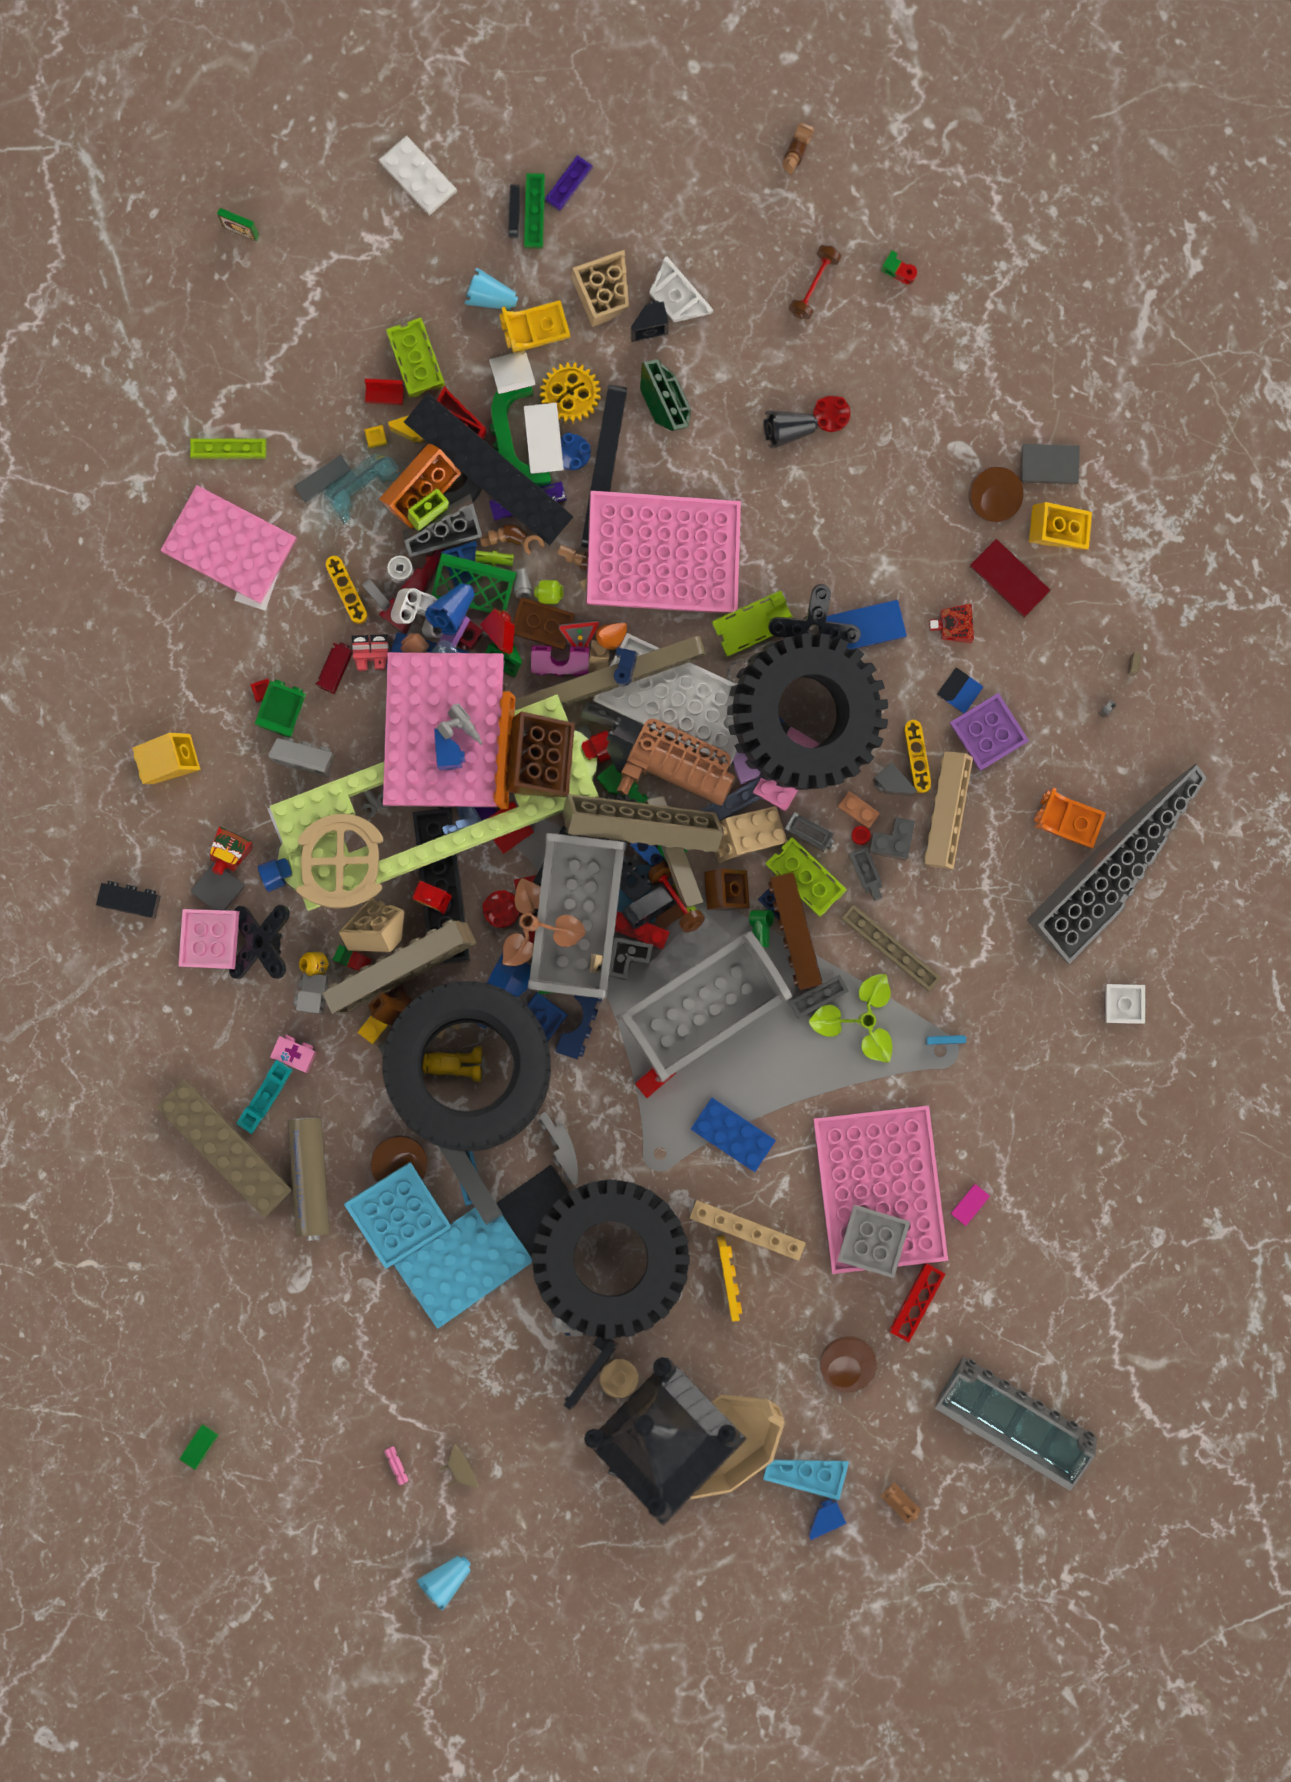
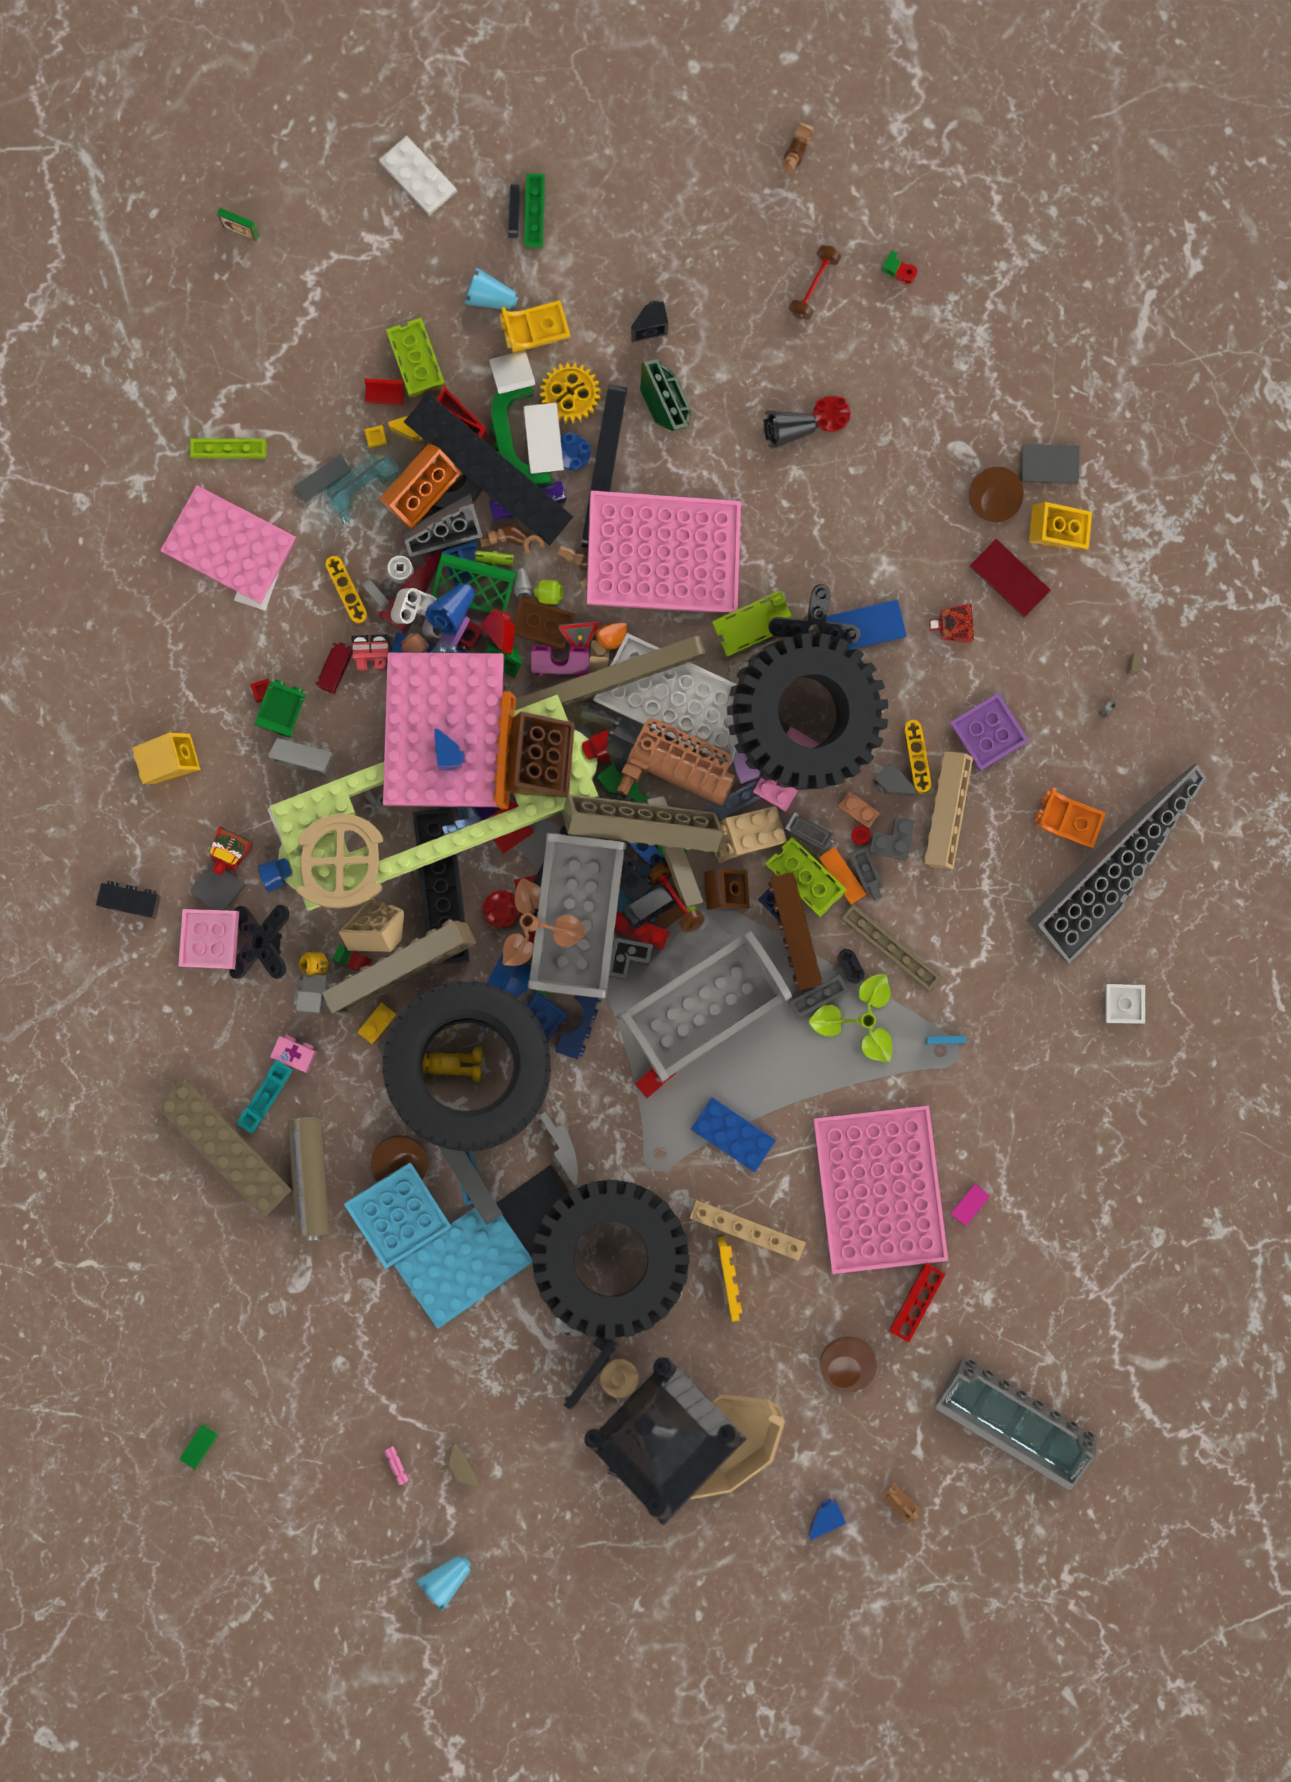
(389, 1005): reddish brown arch -> none
(427, 509): lime brick -> none
(431, 897): red torso -> none
(460, 720): light grey piece -> none
(568, 183): dark purple tile -> none
(596, 960): tan tile -> none
(602, 287): tan wedge -> none
(626, 666): dark blue leg -> none
(678, 294): white wing -> none
(761, 922): green piece -> none
(813, 1476): medium azure wing -> none
(839, 870): none -> orange tile
(854, 963): none -> black beam
(873, 1241): light grey plate -> none
(960, 690): sticker -> none

